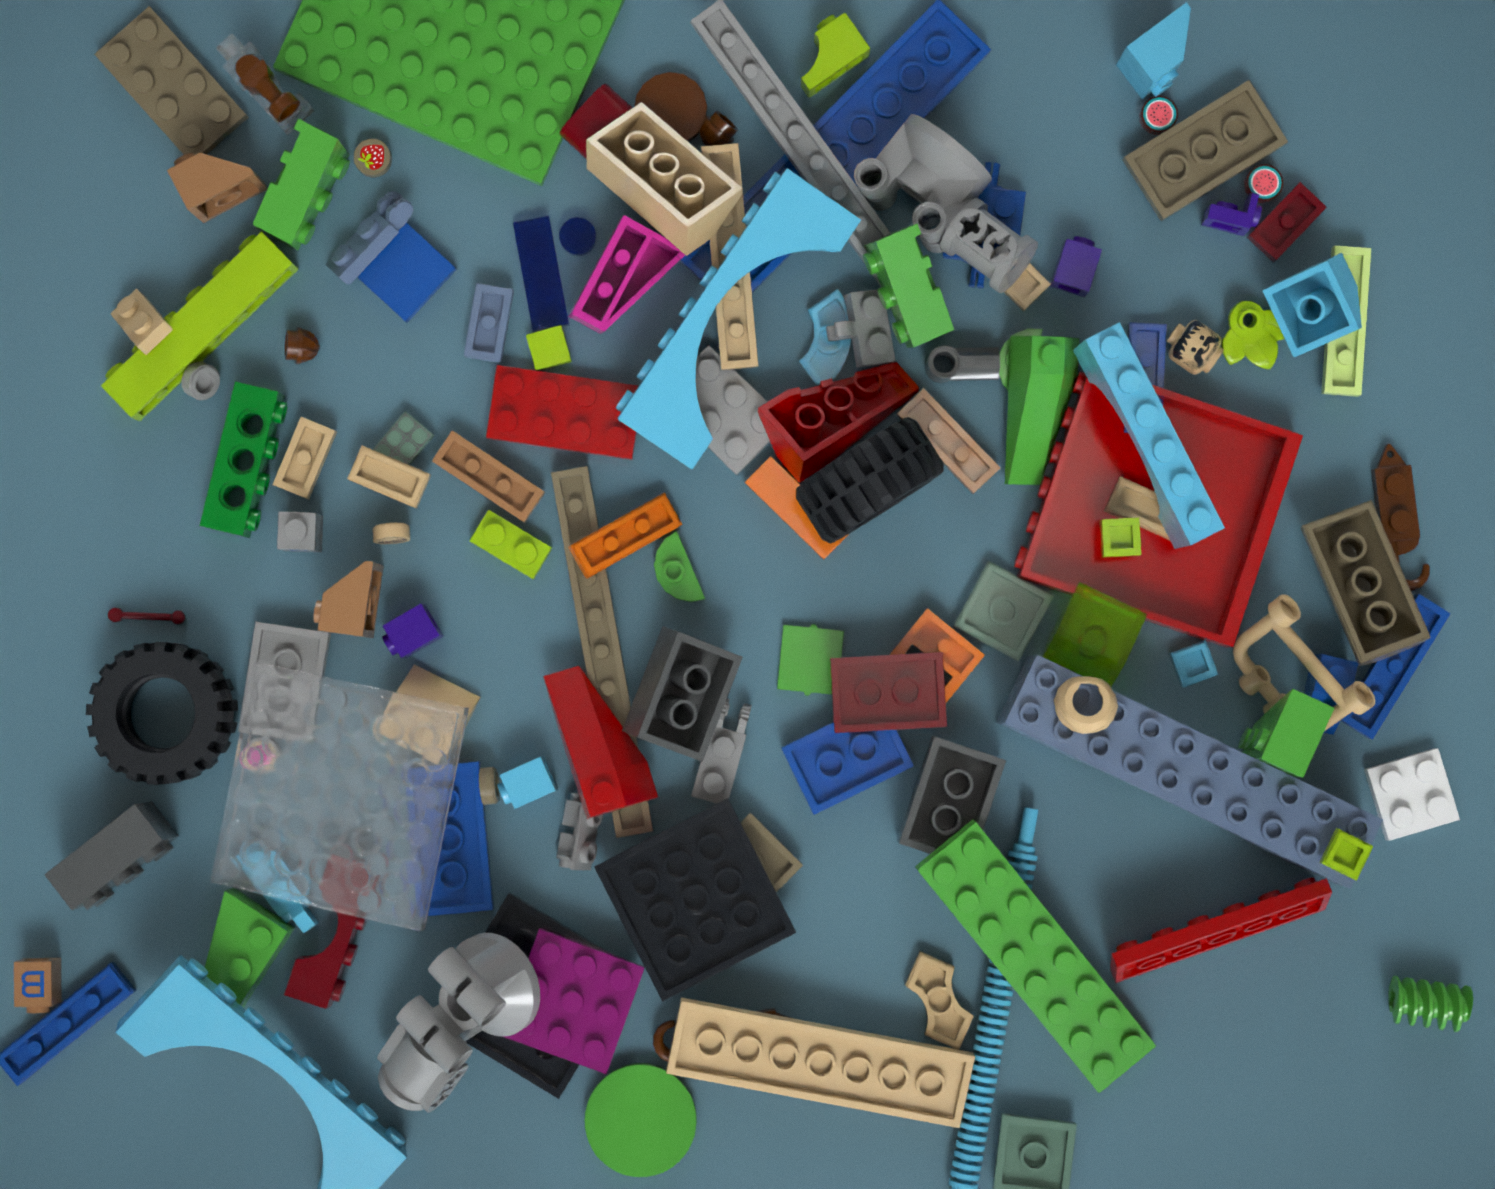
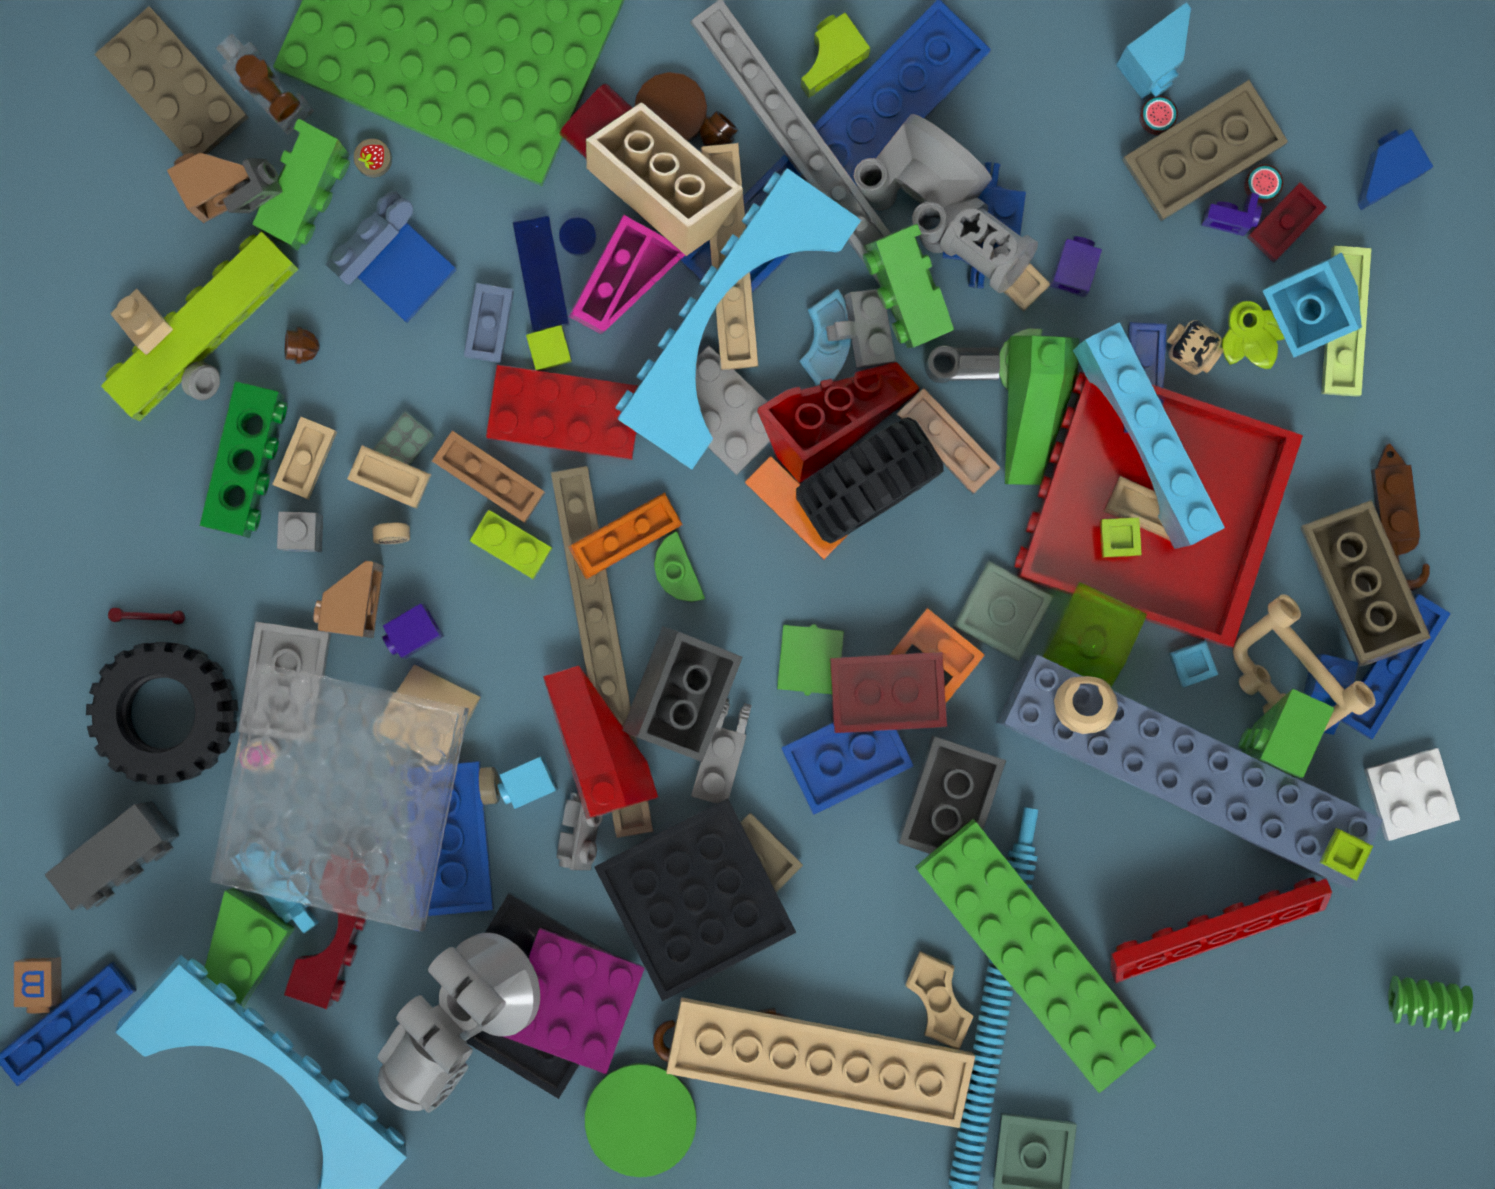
(256, 190): none -> dark grey bracket
(1393, 166): none -> blue slope

